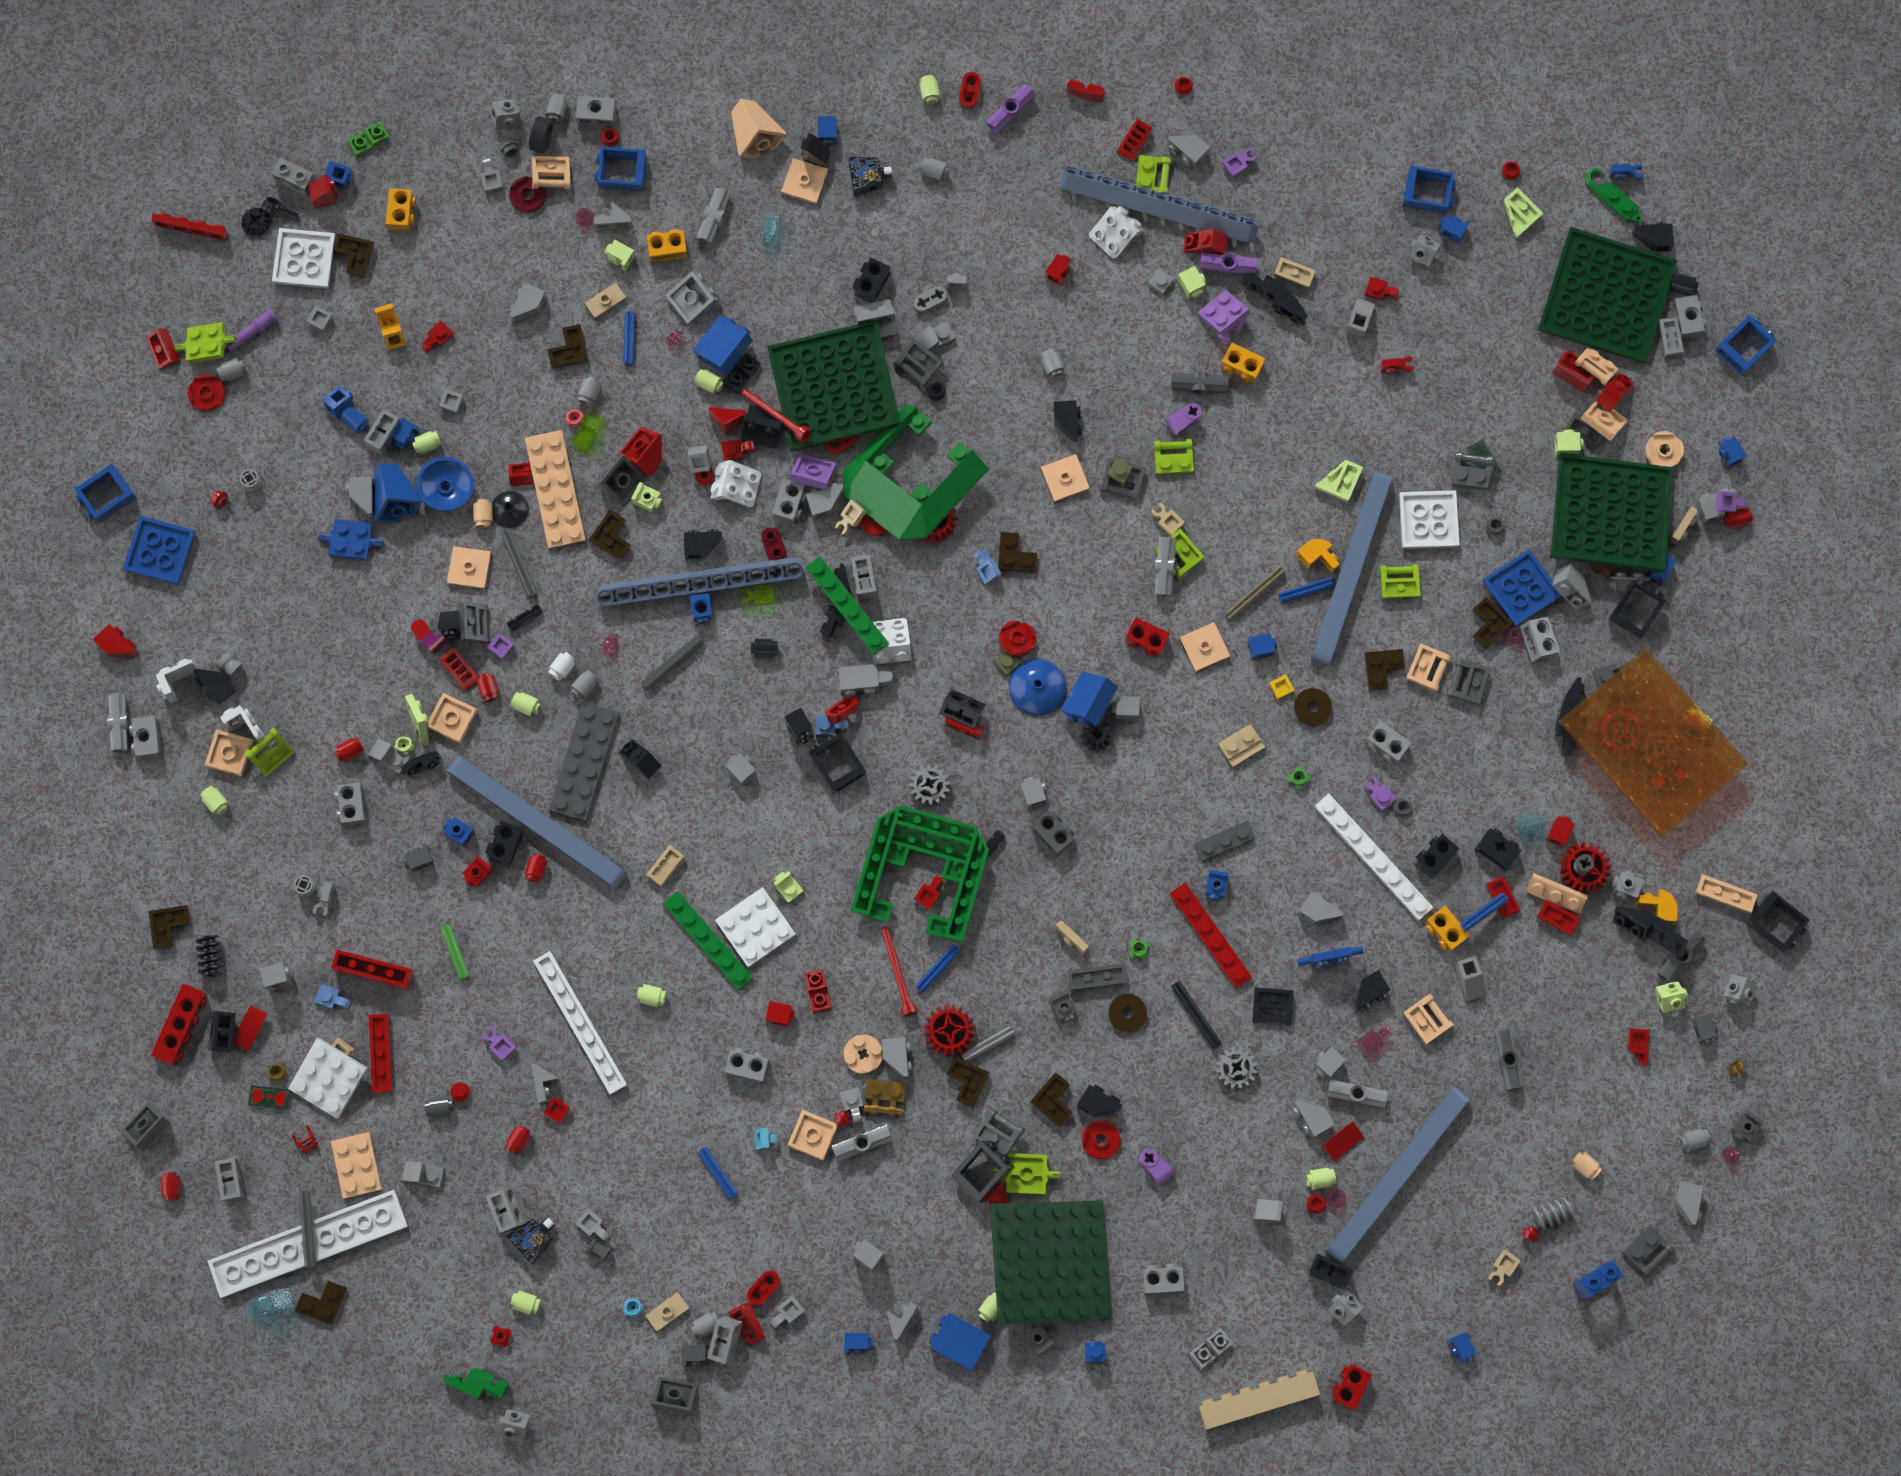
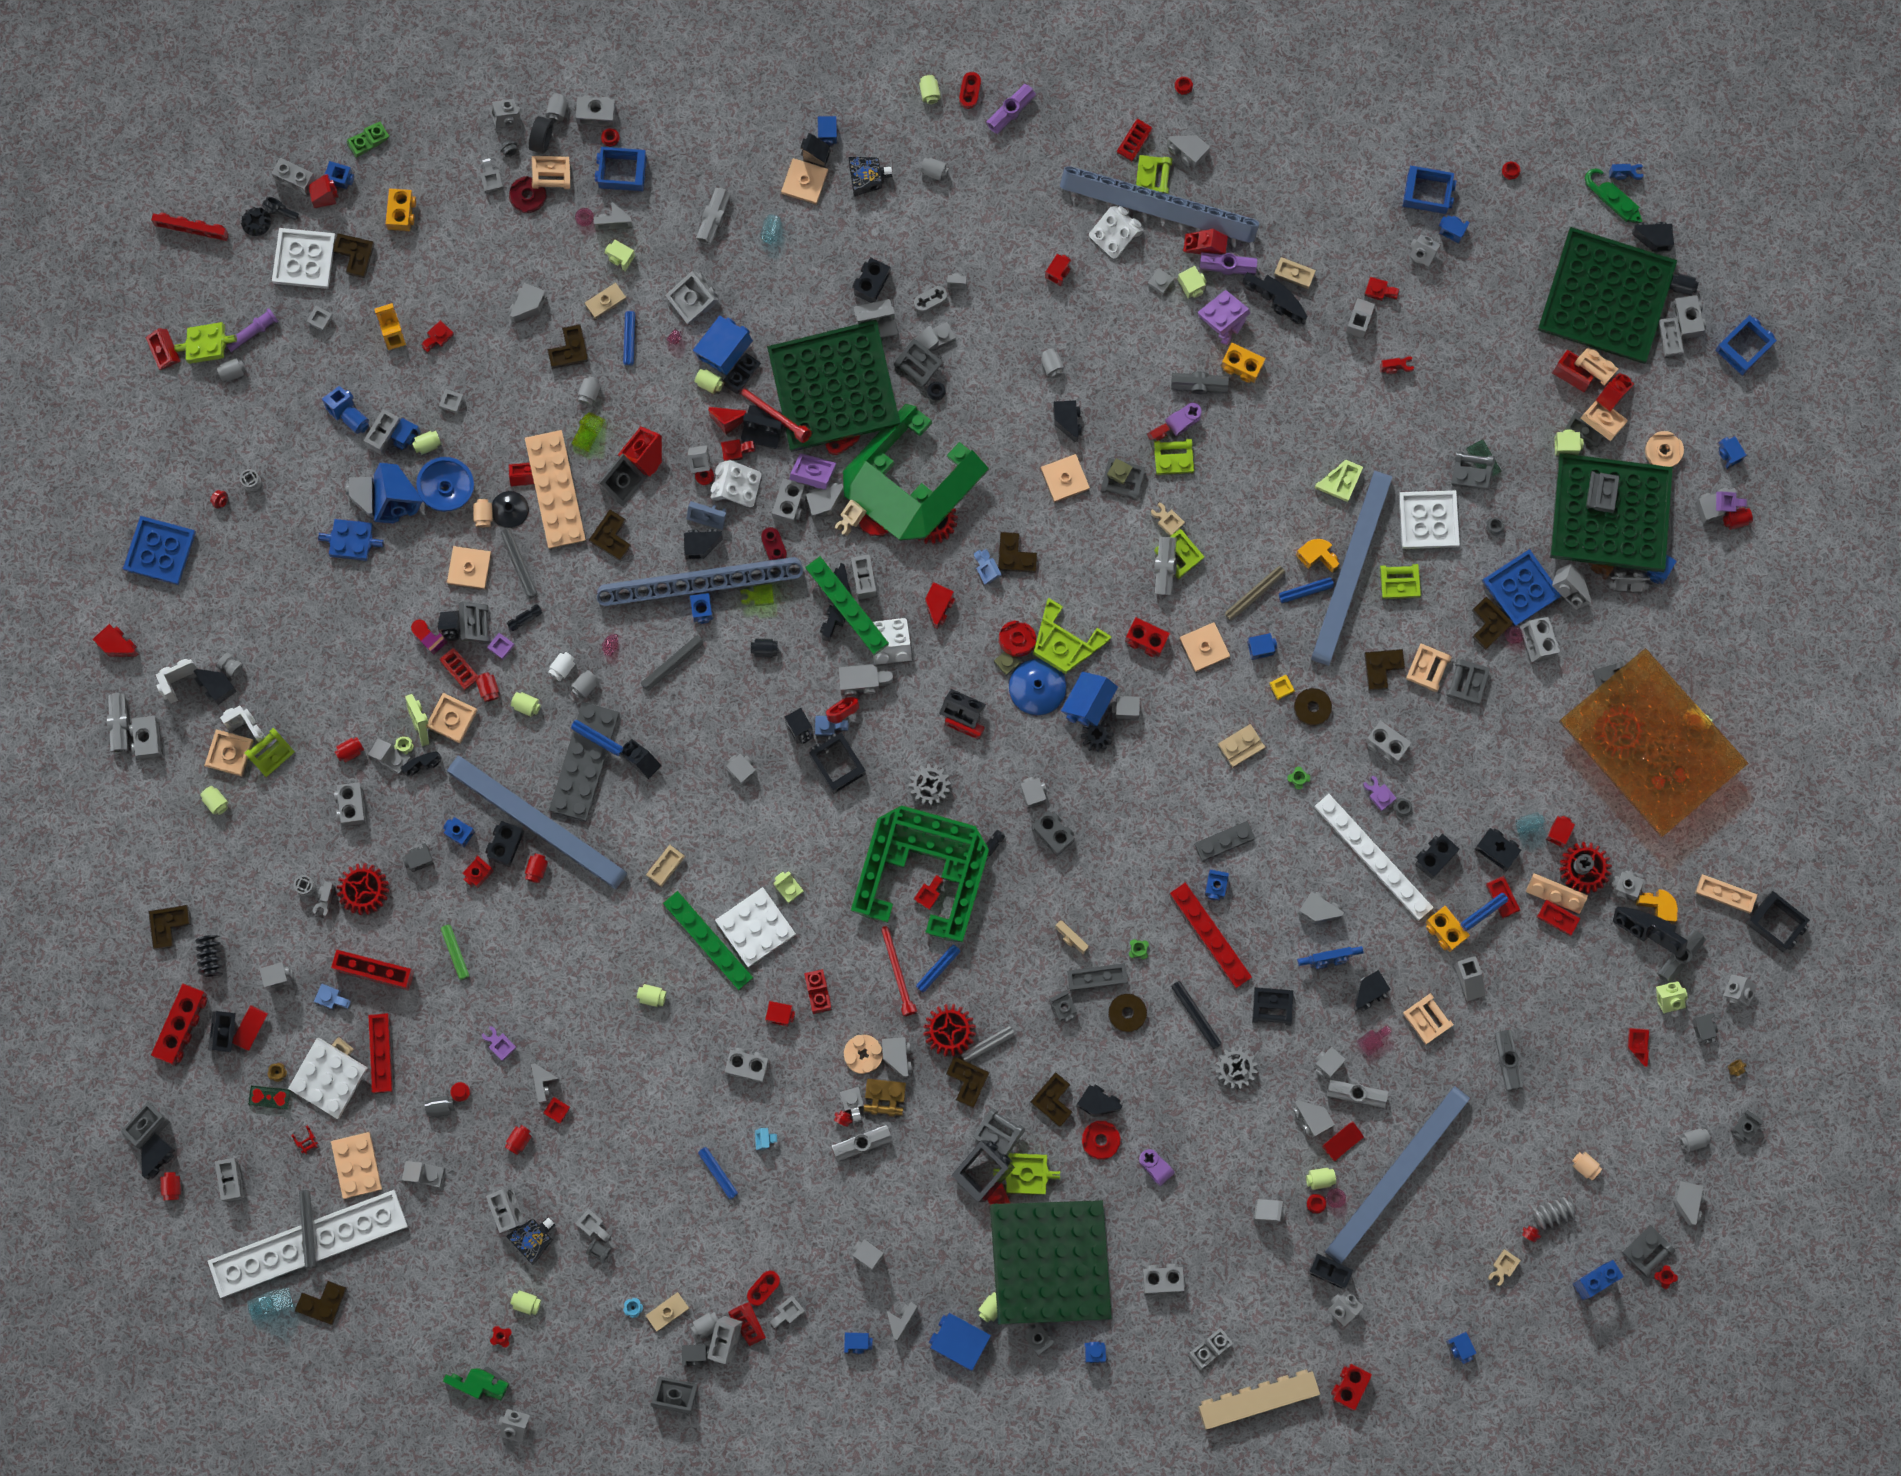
(112, 507): blue window -> none
(154, 1154): none -> black slope
(204, 398): red tile -> none
(366, 880): none -> red gear
(571, 414): coral plate -> none
(580, 1023): white plate -> none
(596, 737): none -> blue axle
(647, 504): yellowish green brick -> none
(667, 250): light orange brick -> none
(706, 515): none -> sand blue plate
(754, 129): light nougat slope -> none
(812, 1135): light nougat plate -> none
(937, 603): none -> red slope
(1059, 646): none -> lime wing
(1091, 93): red slope -> none
(1159, 432): none -> red plate
(1237, 164): medium lavender plate -> none
(1521, 212): yellowish green wing -> none
(1570, 701): black slope -> none
(1602, 492): none -> dark grey plate
(1642, 586): black window -> none
(1665, 1283): none -> red plate
(1688, 520): tan plate -> none
(1731, 1155): clear pink plate -> none

